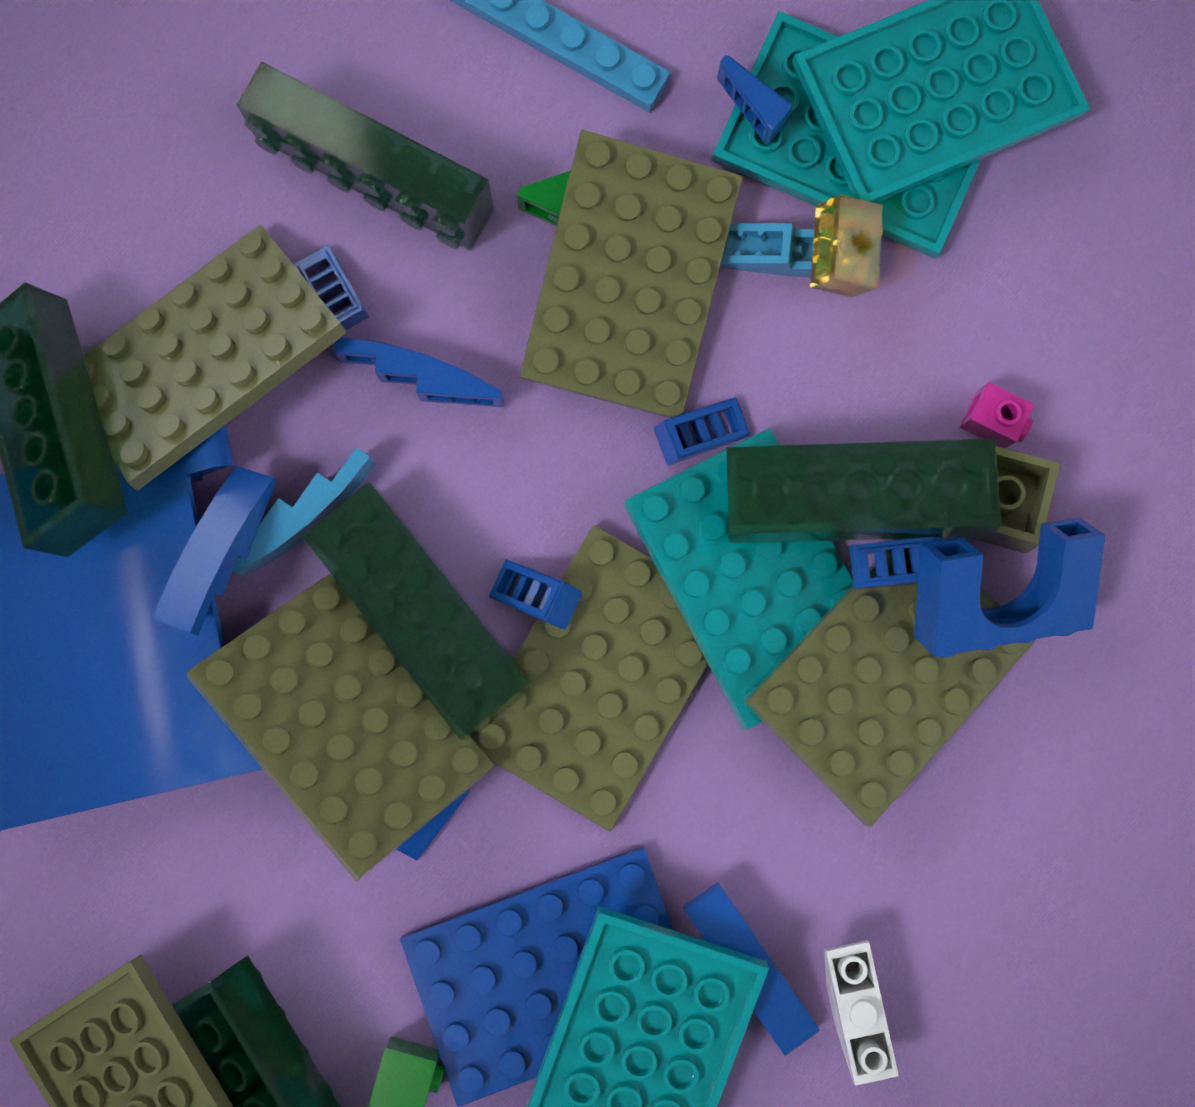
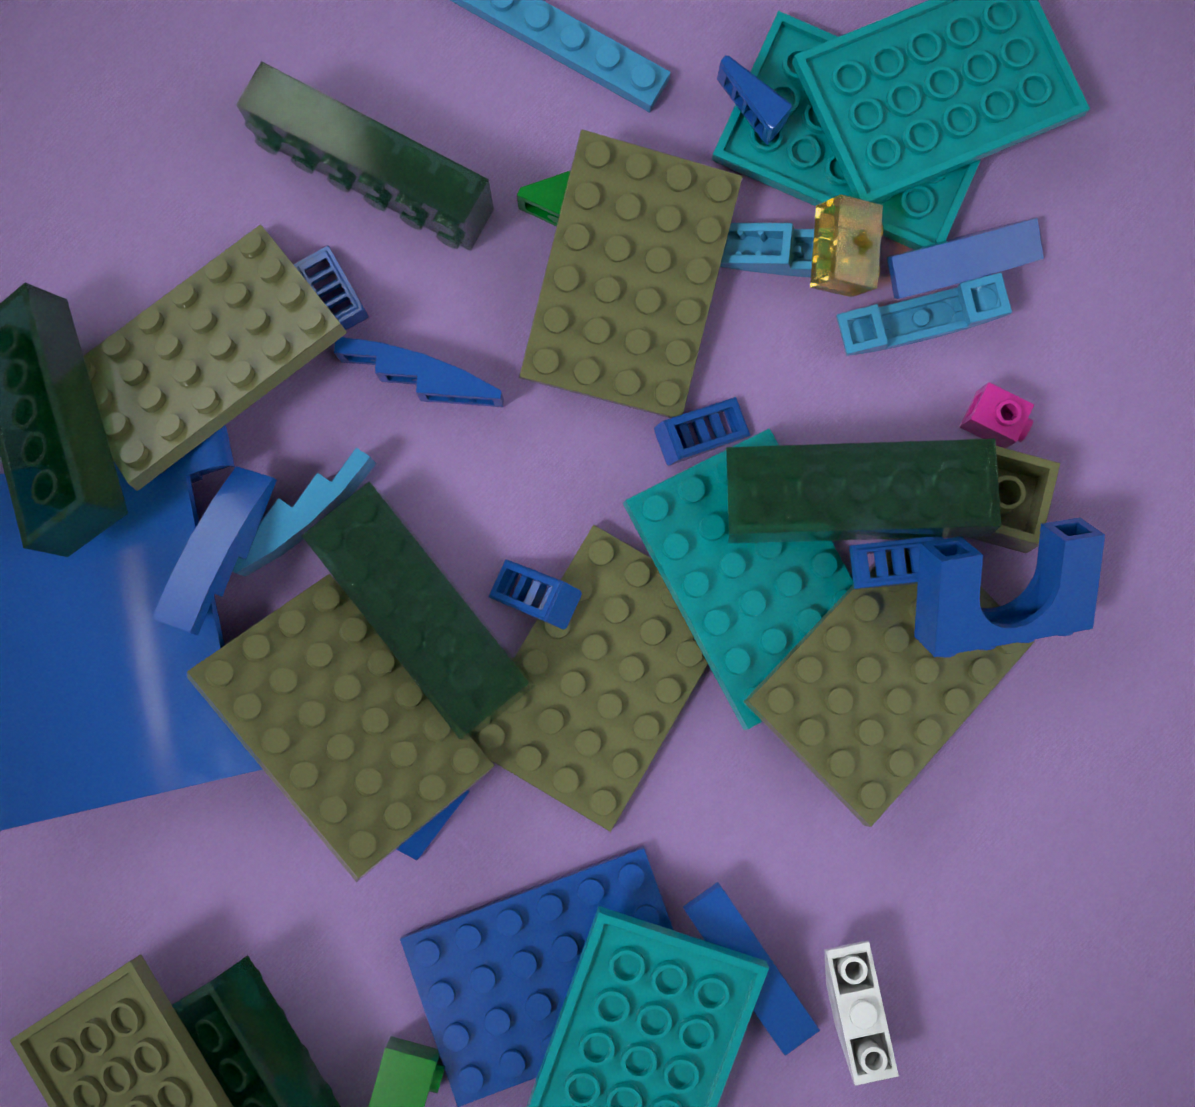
(924, 317): none -> dark azure slope
(965, 258): none -> blue slope

